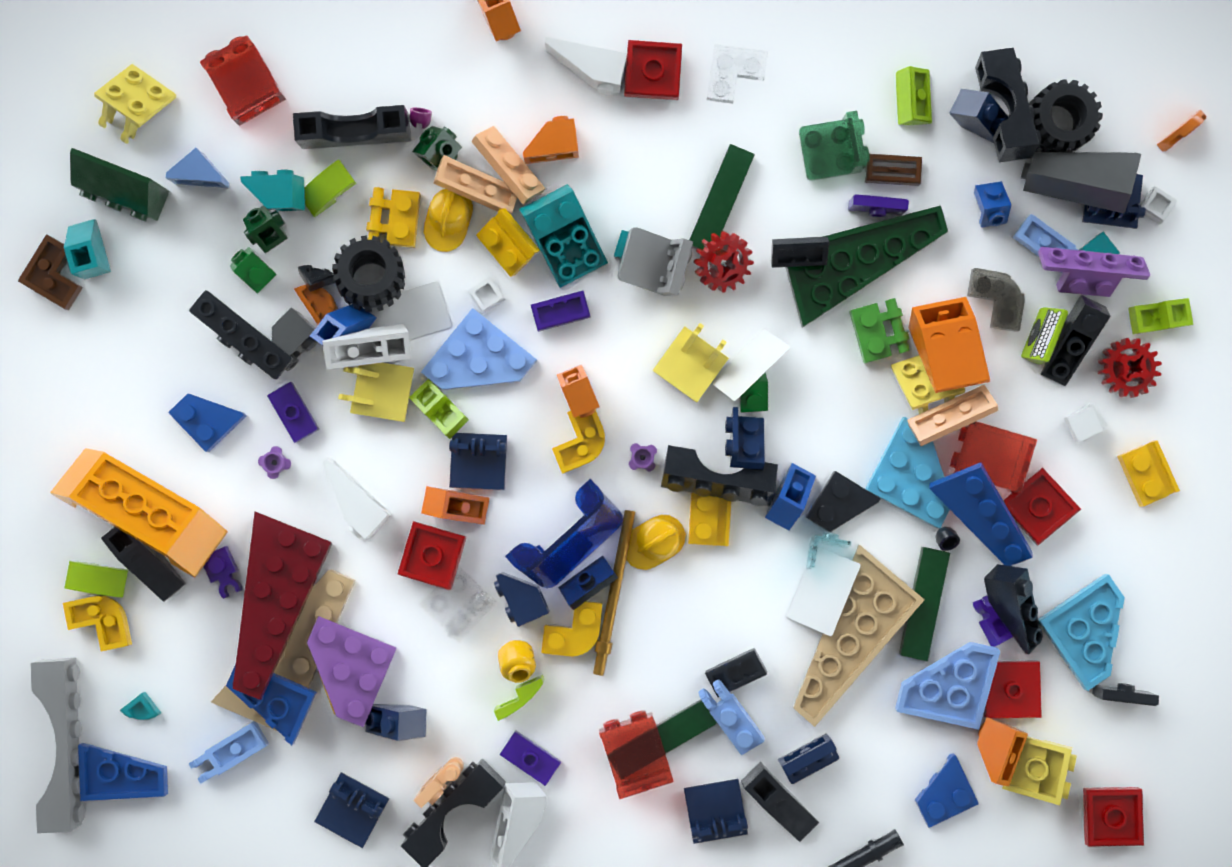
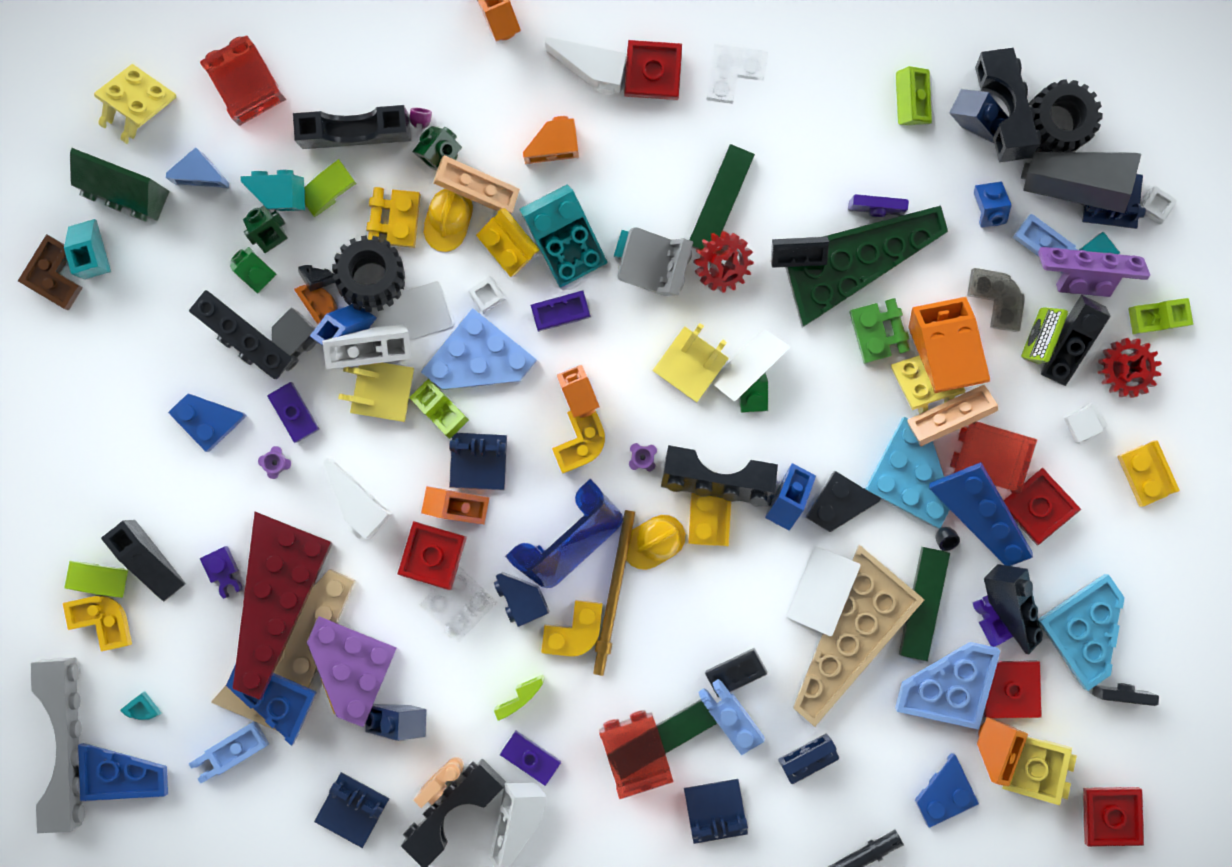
(141, 509): light orange slope -> none
(508, 164): light nougat plate -> none
(516, 661): yellow head -> none
(588, 582): black plate -> none
(745, 442): dark blue bracket -> none
(779, 802): black slope -> none
(827, 539): clear light blue bracket -> none
(834, 147): clear green bracket -> none
(869, 178): reddish brown tile -> none
(1182, 131): orange tile -> none

